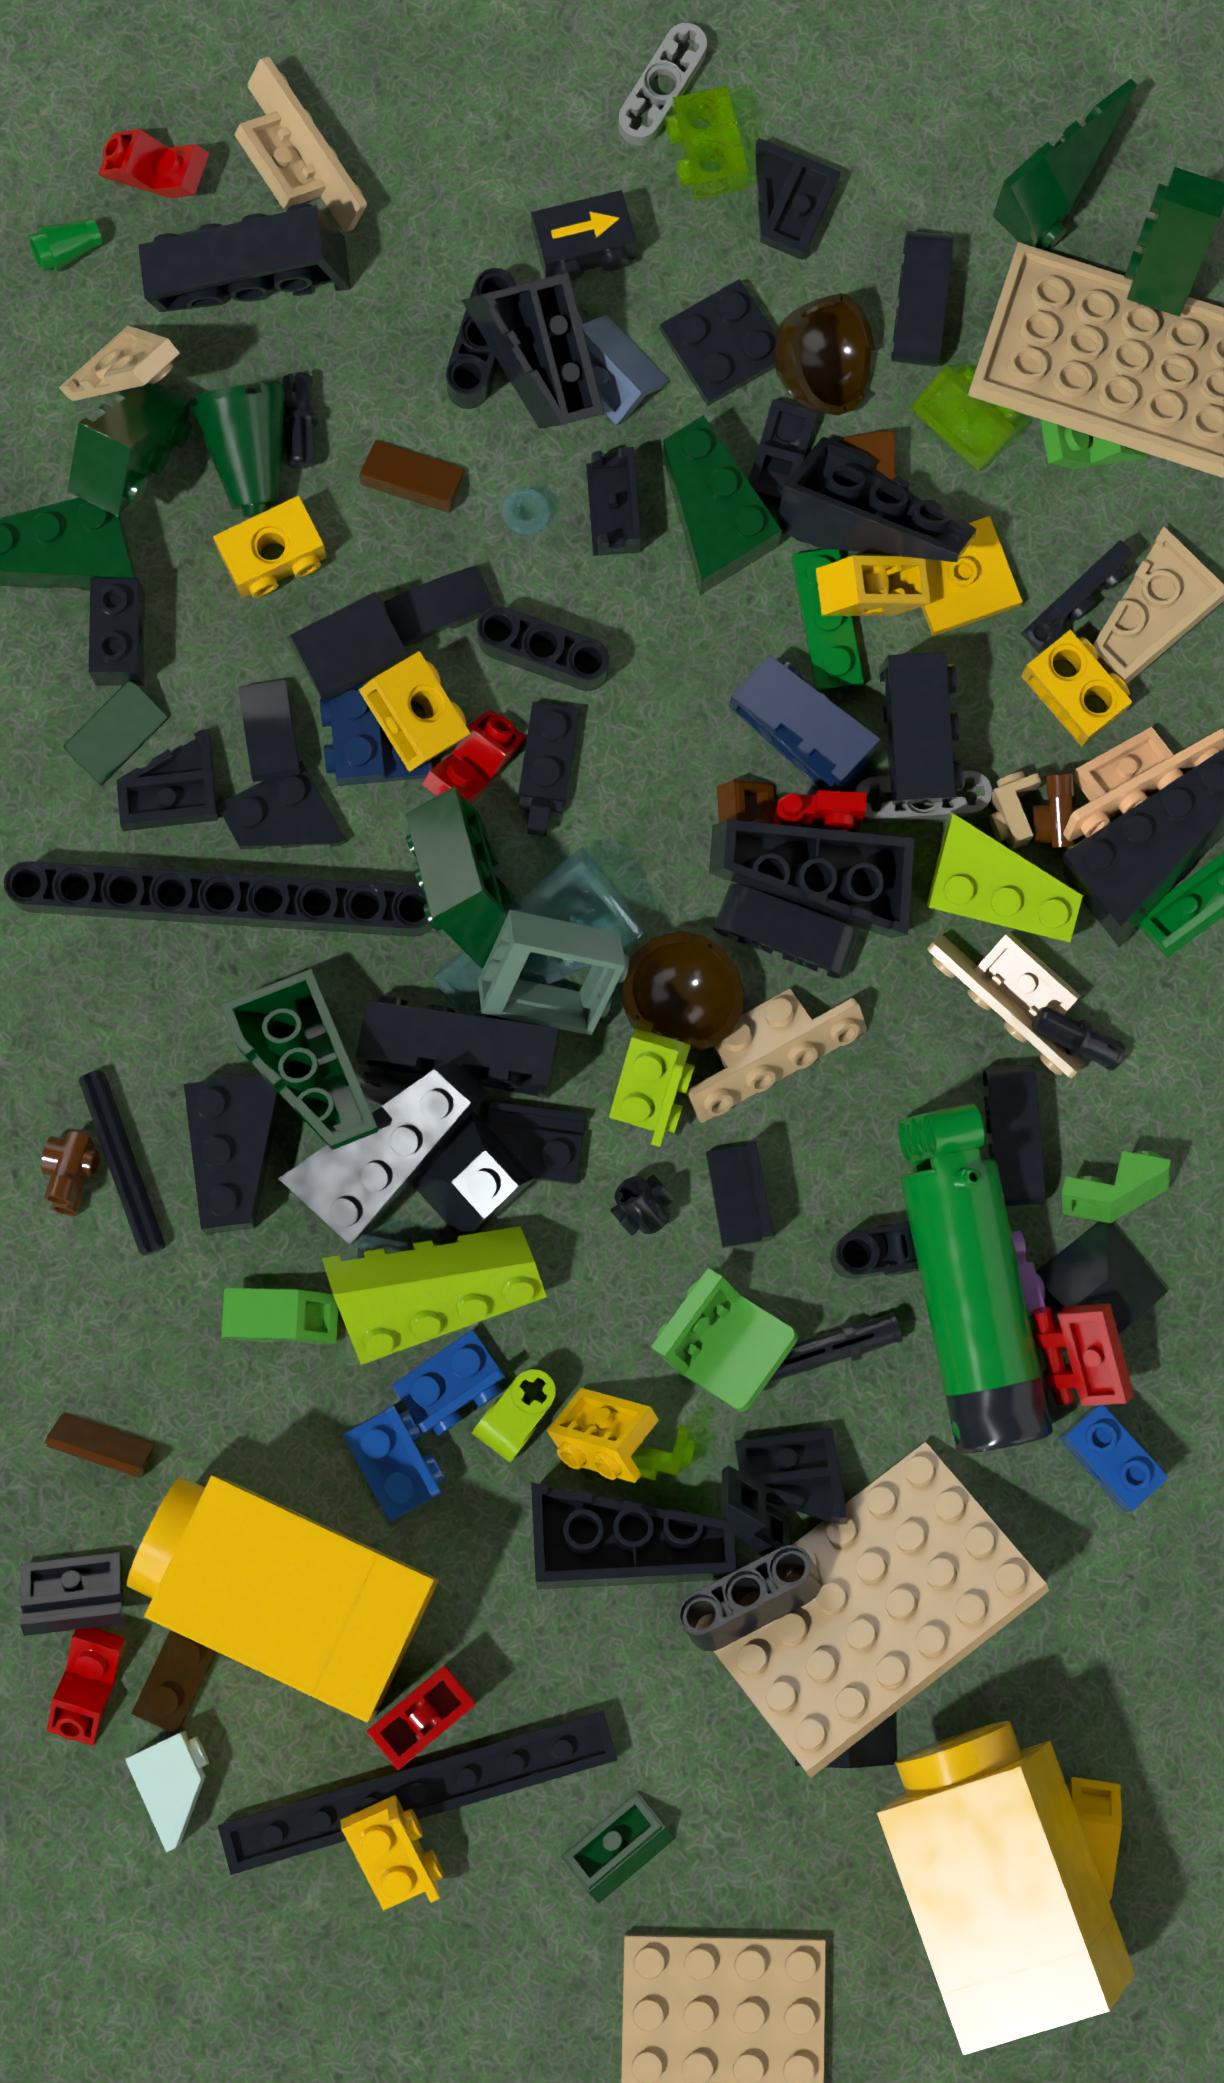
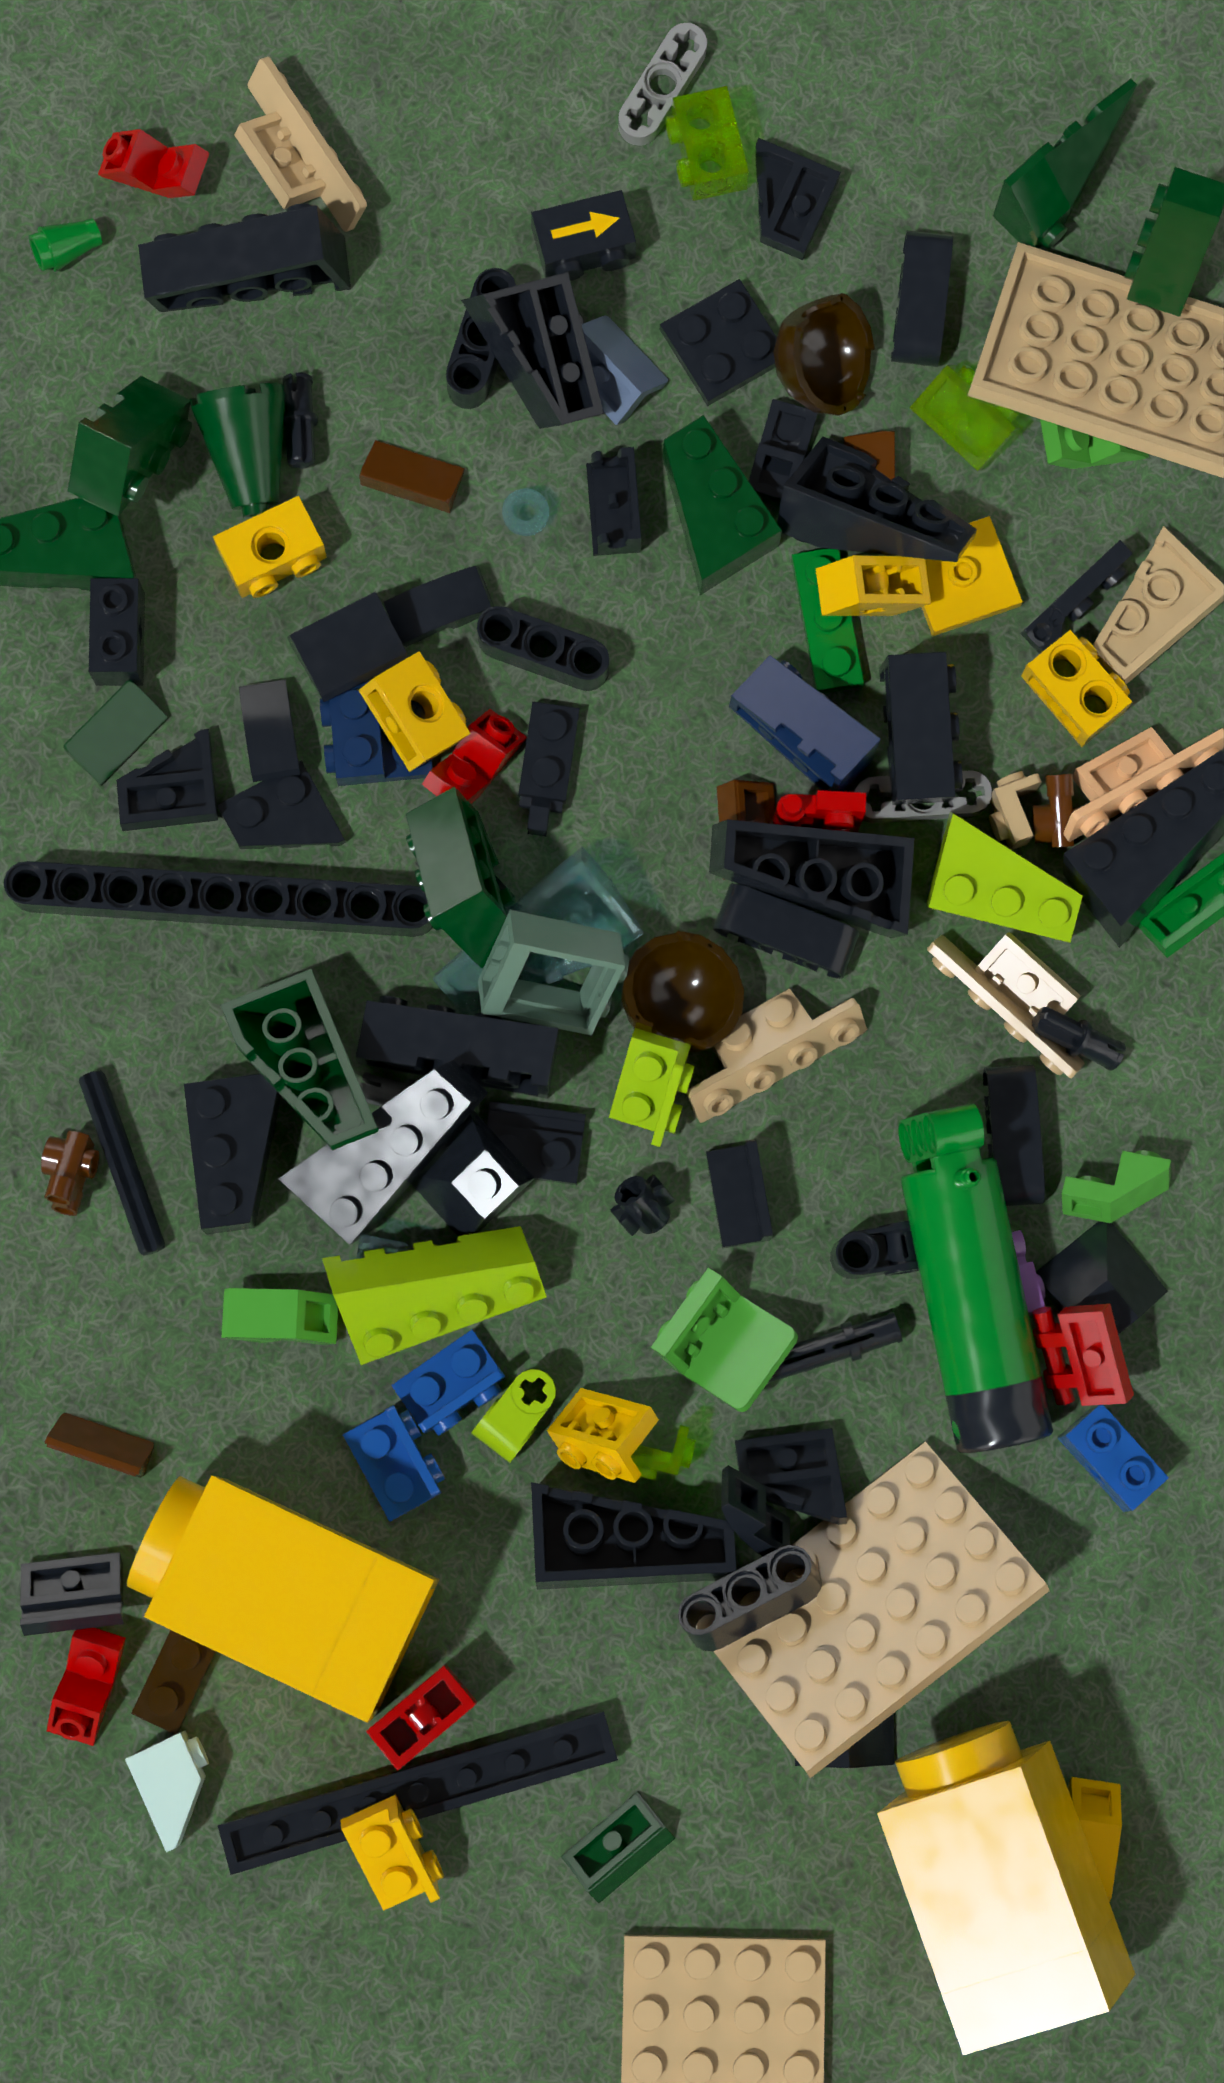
(122, 364): tan wing -> none

